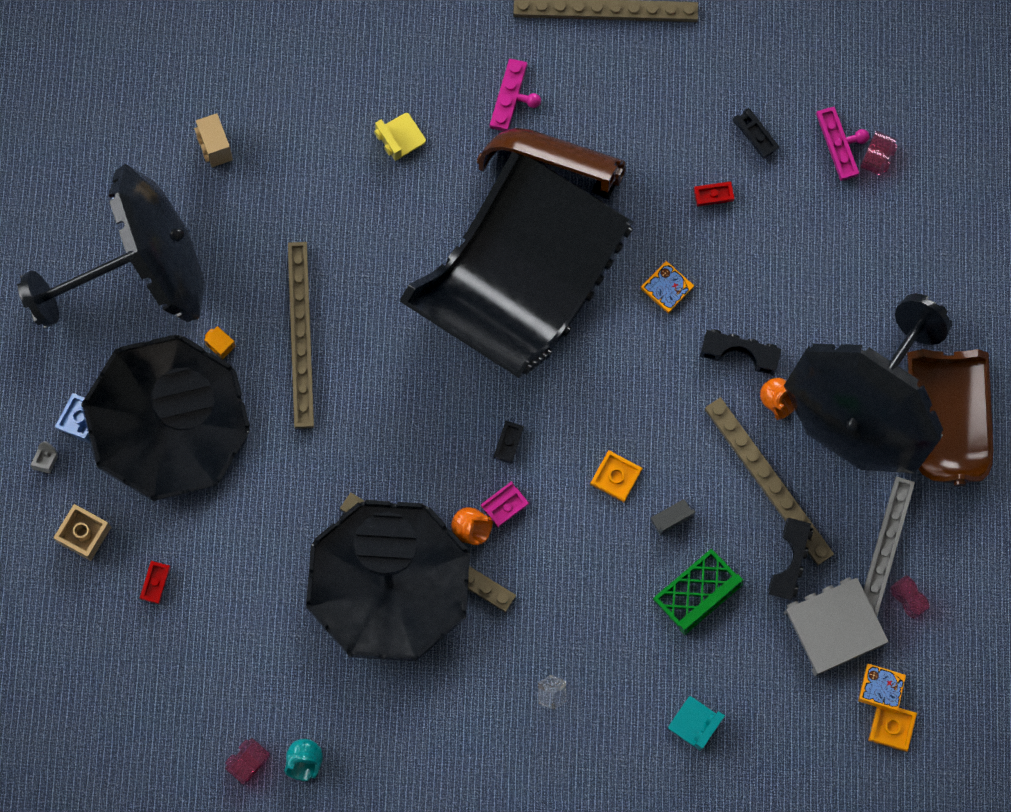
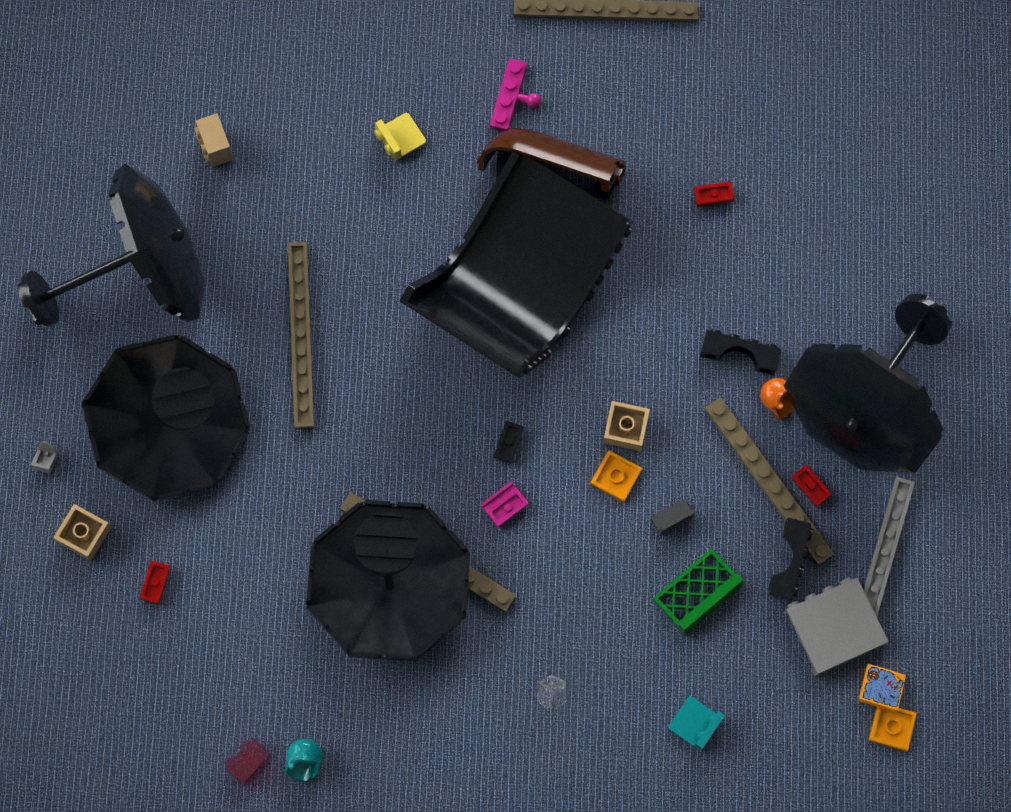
(73, 420): medium blue plate -> none
(219, 342): light orange brick -> none
(471, 526): orange hair -> none
(626, 426): none -> tan brick
(667, 287): tile -> none
(756, 133): black plate -> none
(811, 486): none -> red plate
(839, 143): dark pink plate -> none
(878, 153): clear pink brick -> none
(912, 600): clear pink brick -> none
(962, 402): reddish brown panel -> none

